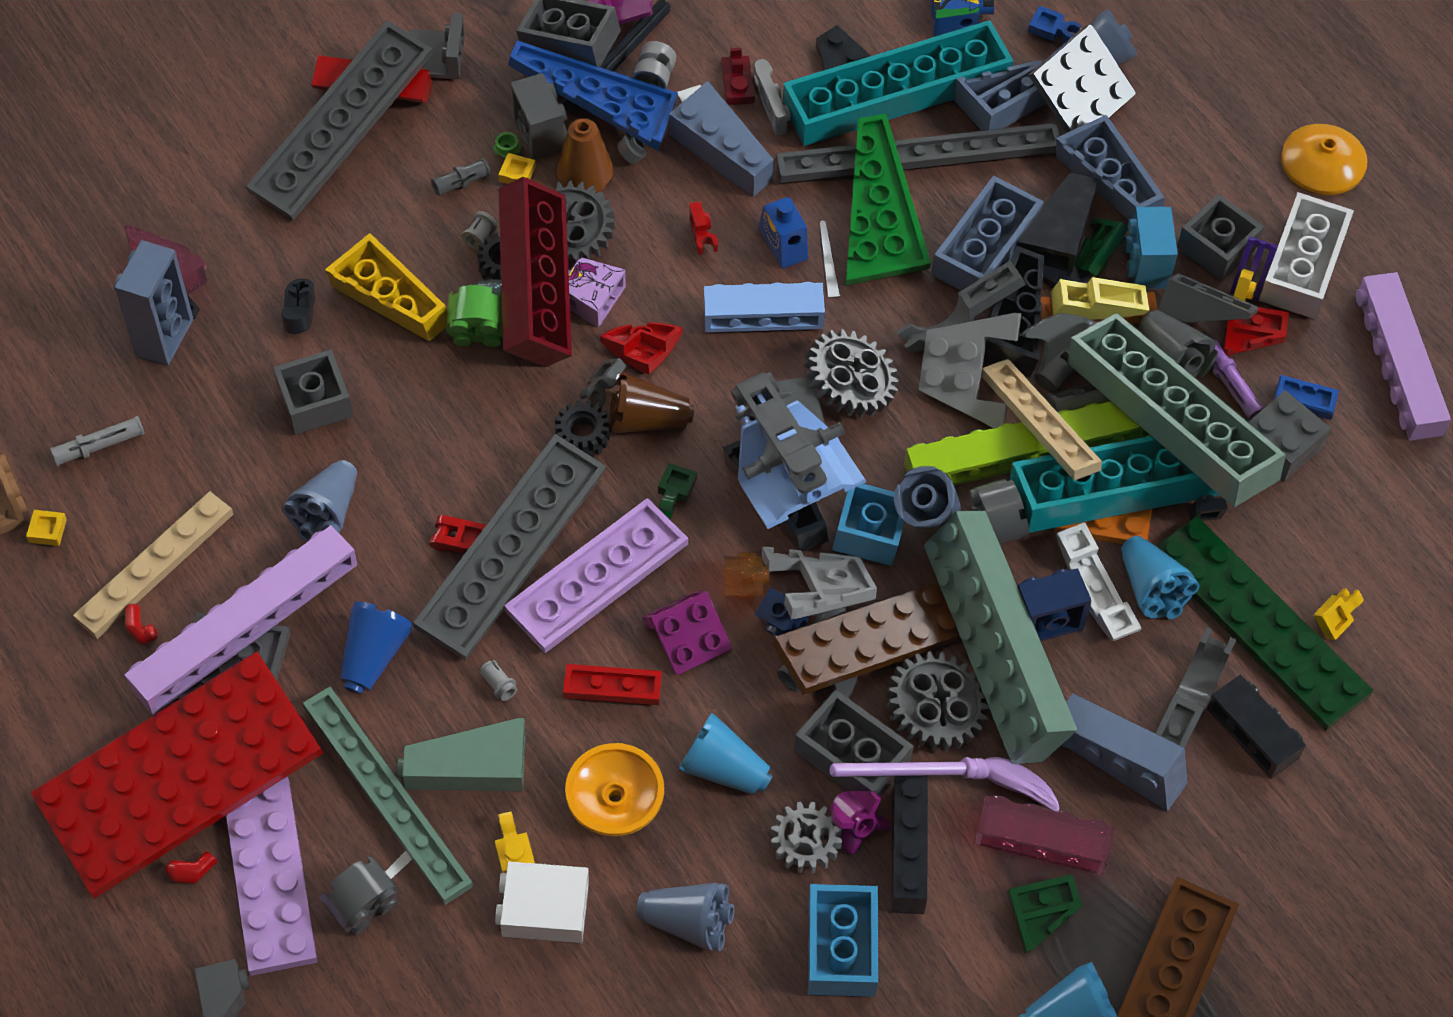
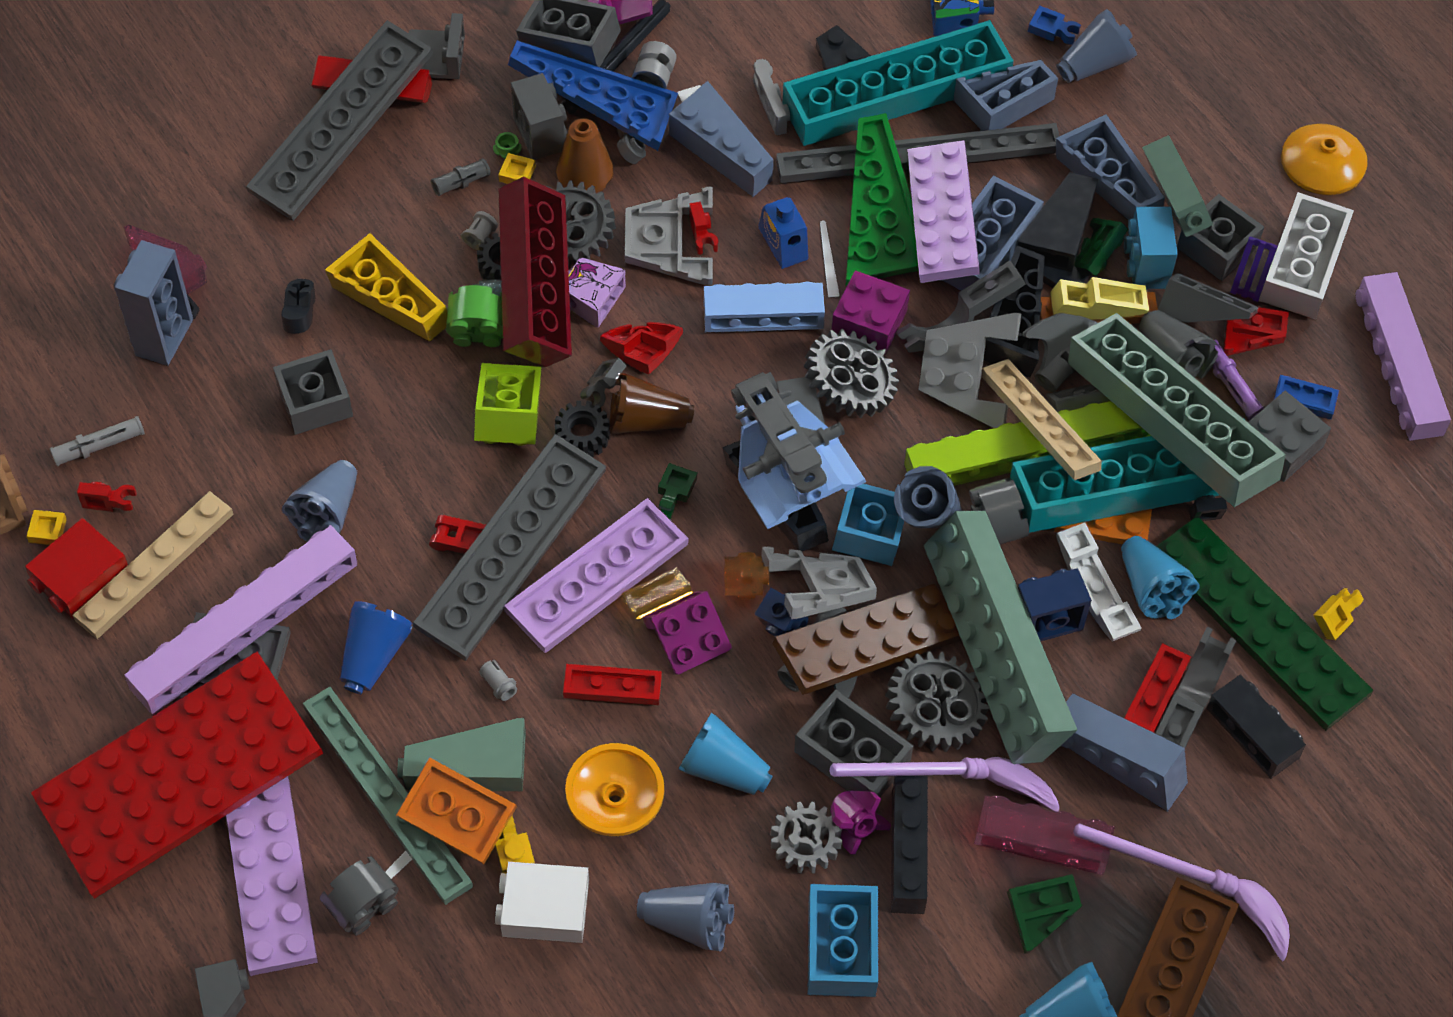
(75, 567): none -> red brick
(101, 496): none -> red plate
(133, 625): red arm -> none
(190, 871): red arm -> none
(456, 810): none -> orange plate
(507, 404): none -> lime slope
(655, 237): none -> light grey wing
(656, 594): none -> clear yellow tile
(737, 78): dark red plate -> none
(871, 309): none -> magenta brick
(943, 212): none -> lavender plate
(1081, 81): plate -> none
(1158, 687): none -> red plate
(1177, 186): none -> sand green slope
(1245, 286): yellow plate -> none
(1251, 897): none -> lavender piece

